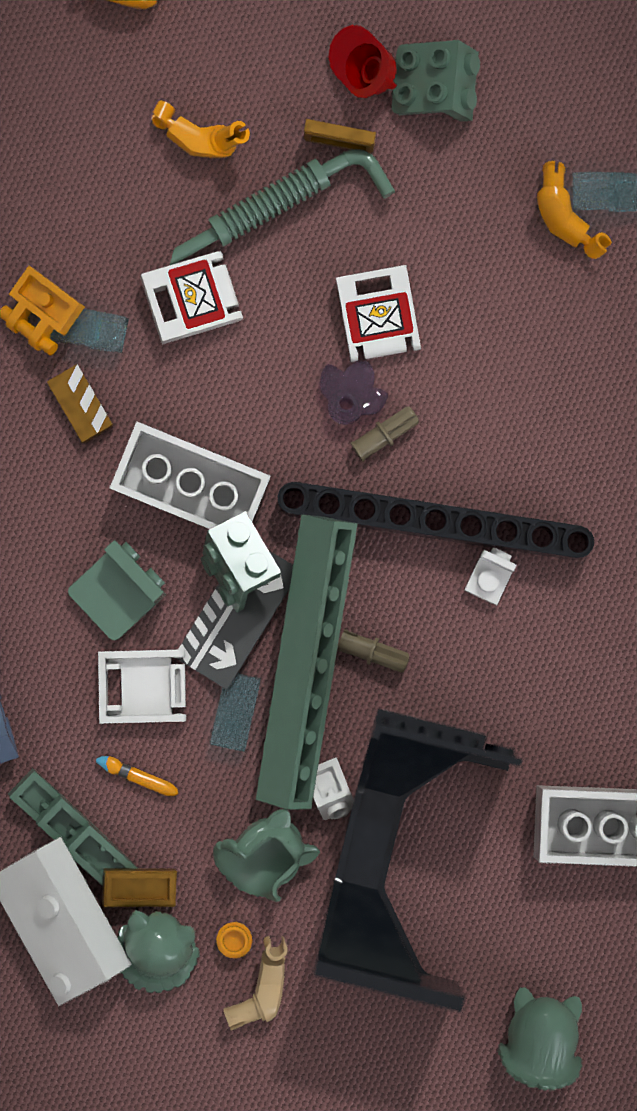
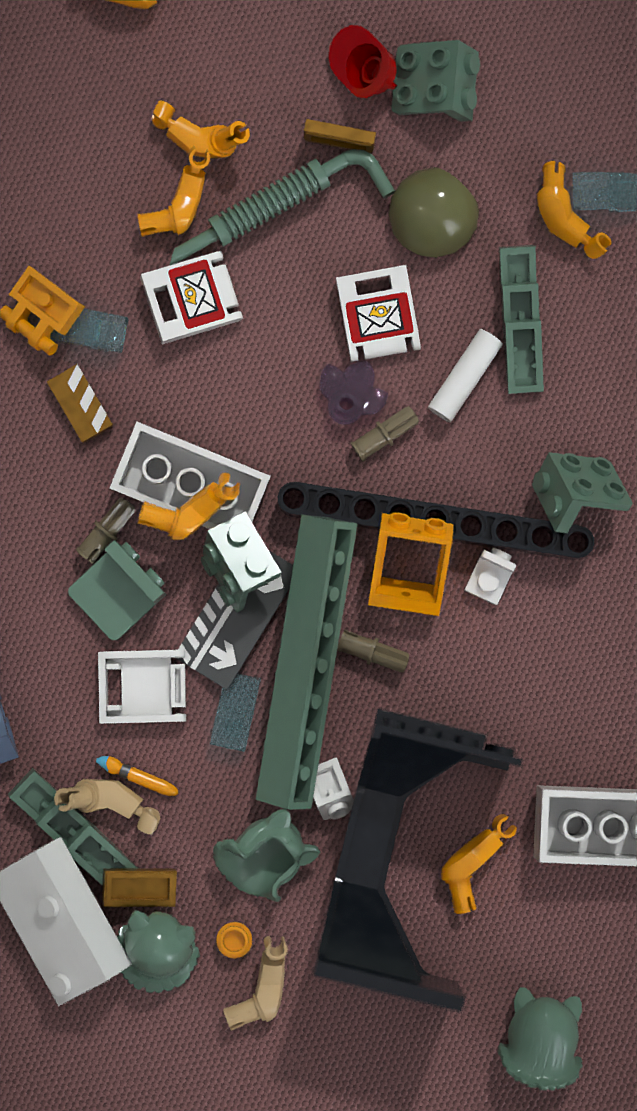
(101, 794): none -> tan arm
(106, 530): none -> dark tan axle
(184, 204): none -> light orange arm
(193, 513): none -> light orange arm
(407, 594): none -> light orange window
(433, 213): none -> olive cylinder
(465, 375): none -> white piece
(468, 859): none -> light orange arm
(521, 319): none -> sand green slope
(577, 481): none -> sand green bracket

